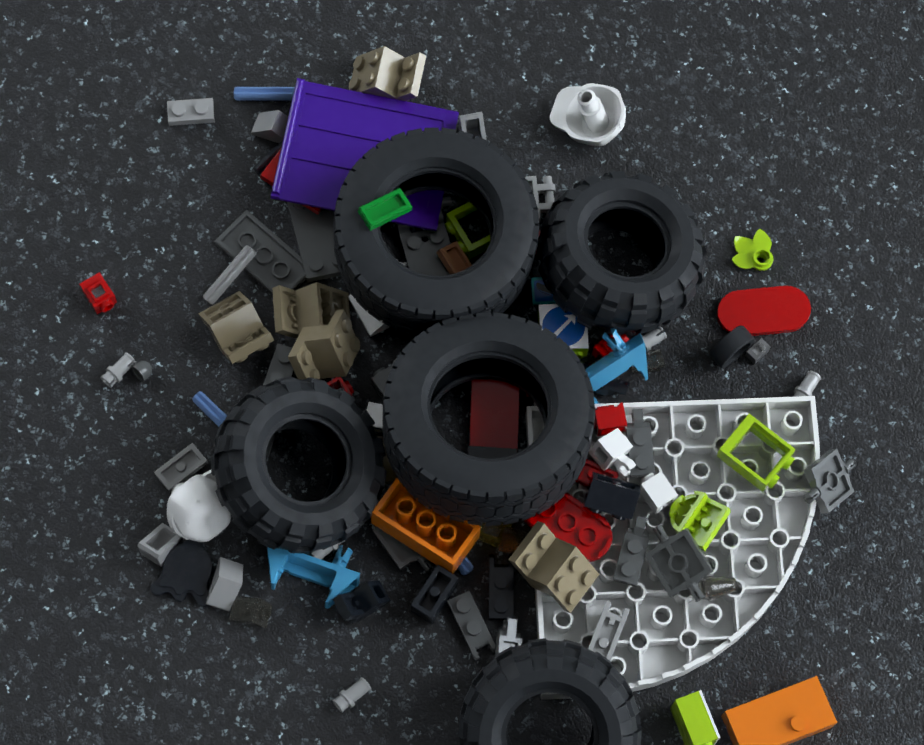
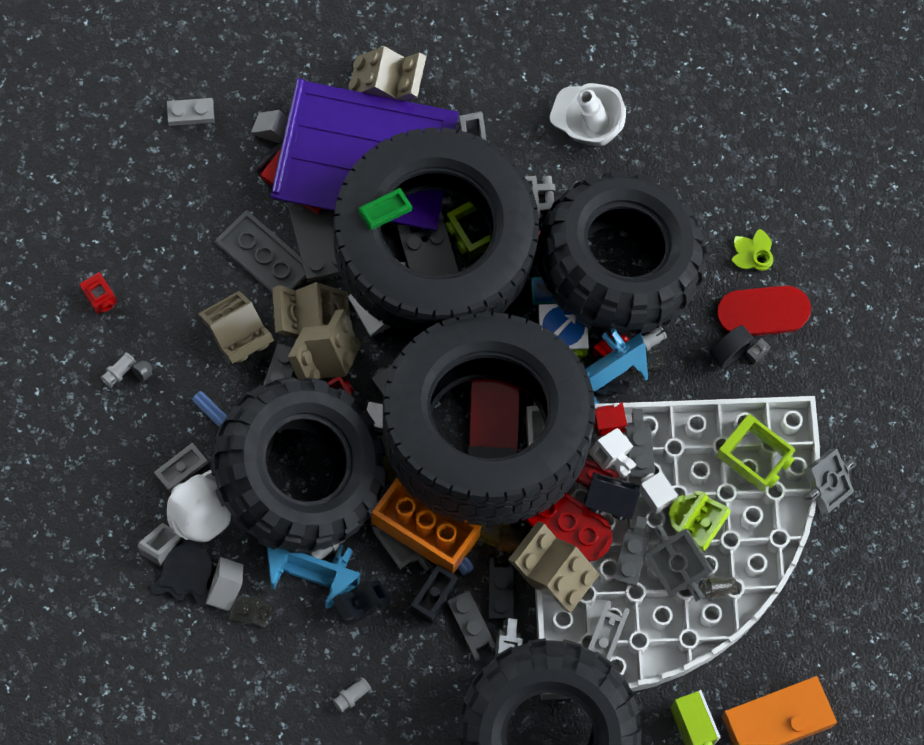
(229, 274): light grey axle -> none
(263, 93): medium blue axle -> none
(453, 258): nougat tile -> none
(807, 385): light grey pin -> none

